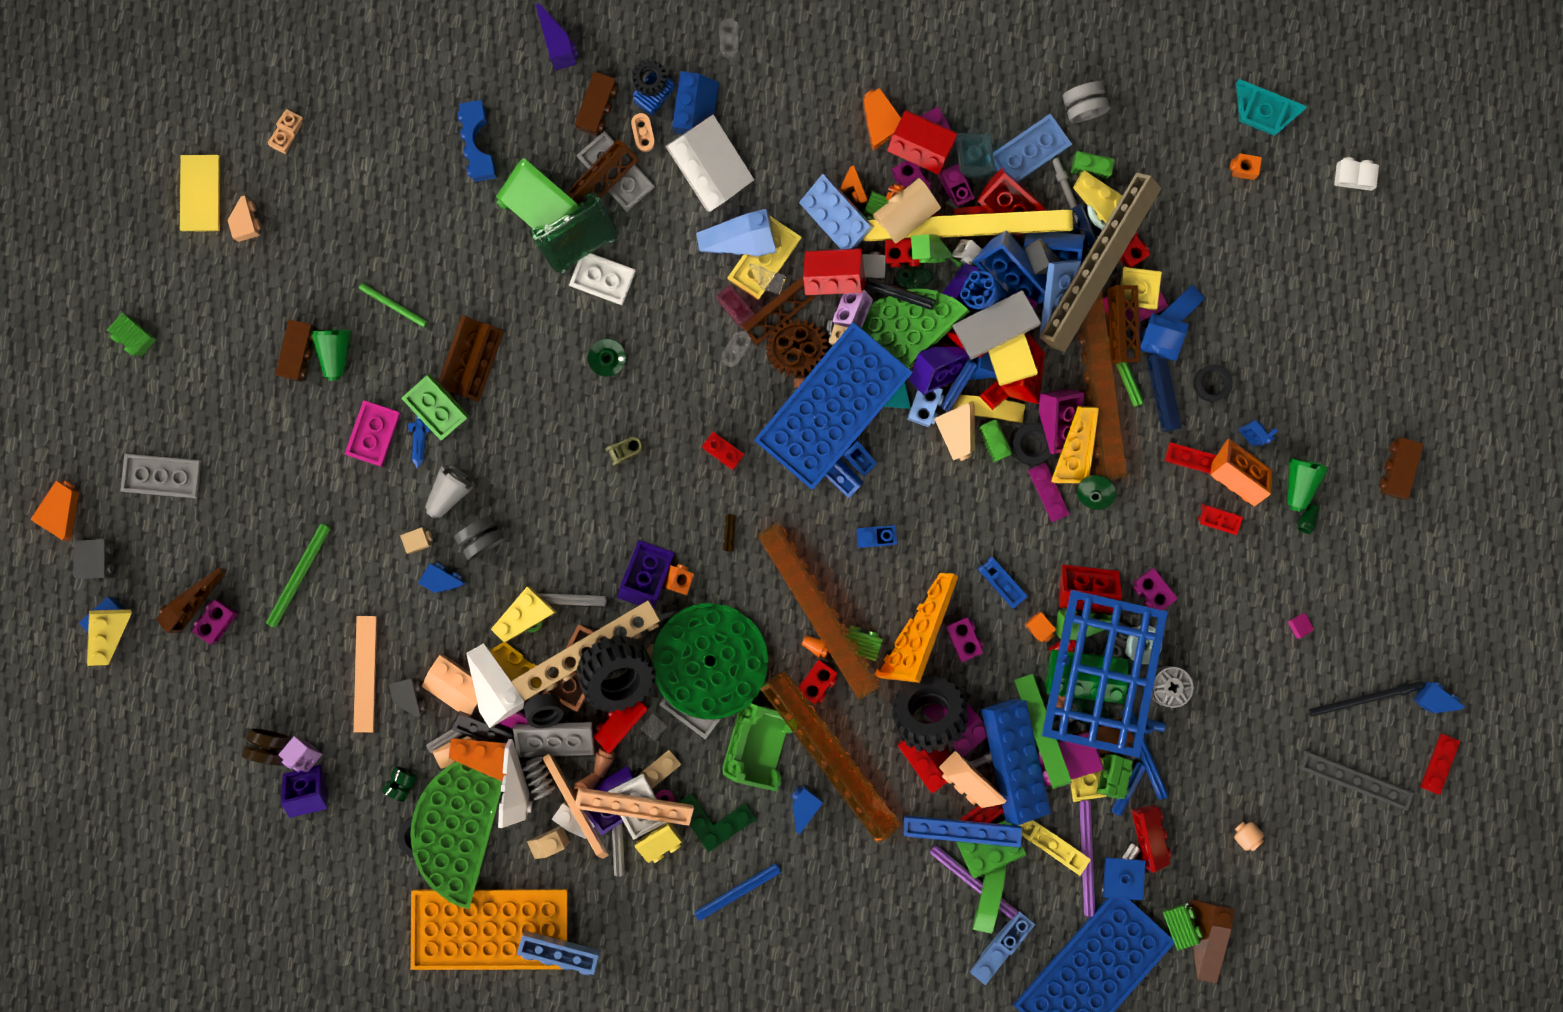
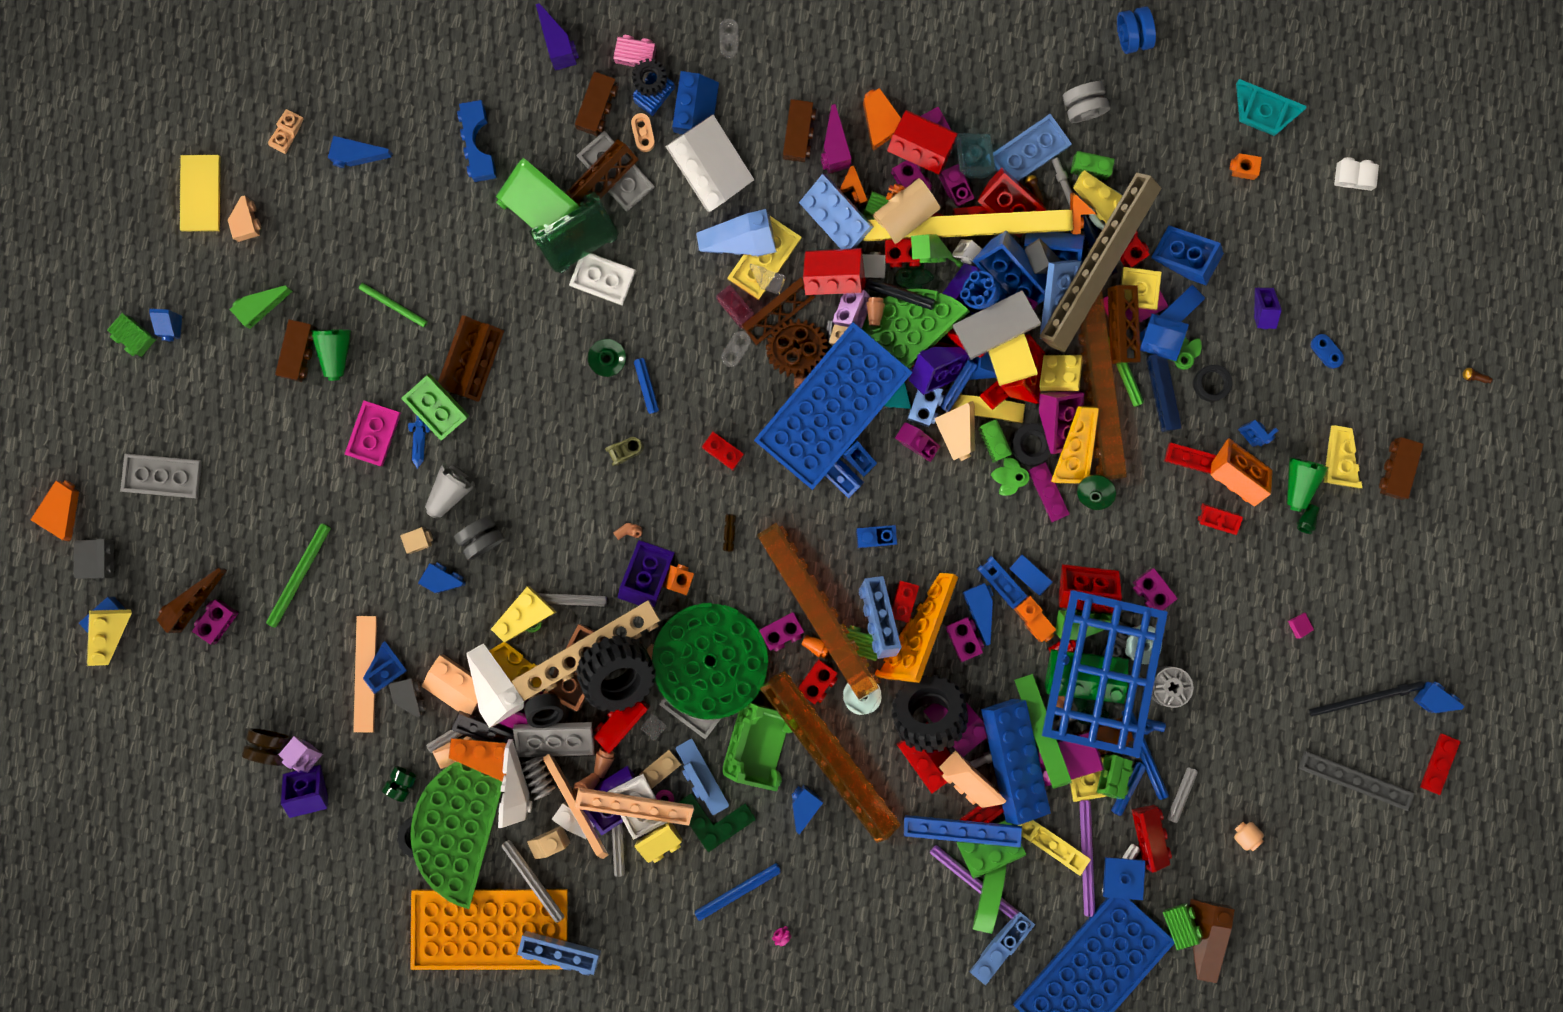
(166, 324): none -> blue slope
(254, 307): none -> bright green slope
(354, 153): none -> blue slope
(383, 669): none -> blue wing
(532, 881): none -> light grey axle
(628, 529): none -> nougat arm
(631, 51): none -> bright pink brick
(646, 385): none -> blue axle
(701, 777): none -> medium blue bracket
(779, 627): none -> magenta brick
(781, 936): none -> dark pink plate
(799, 130): none -> reddish brown brick
(836, 151): none -> magenta slope
(864, 706): none -> light aqua plate
(875, 310): none -> nougat cone
(880, 617): none -> medium blue brick
(904, 601): none -> red brick
(917, 441): none -> magenta slope
(980, 606): none -> blue slope
(1007, 477): none -> bright green plate
(1028, 609): none -> orange brick
(1031, 575): none -> blue slope
(1032, 182): none -> reddish brown piece
(1061, 373): none -> light yellow plate
(1079, 208): none -> orange slope
(1136, 30): none -> blue wheel
(1182, 795): none -> light grey axle
(1188, 254): none -> blue slope
(1190, 351): none -> bright green plate
(1266, 308): none -> dark purple slope
(1325, 353): none -> blue plate
(1342, 458): none -> light yellow wing
(1471, 374): none -> reddish brown piece

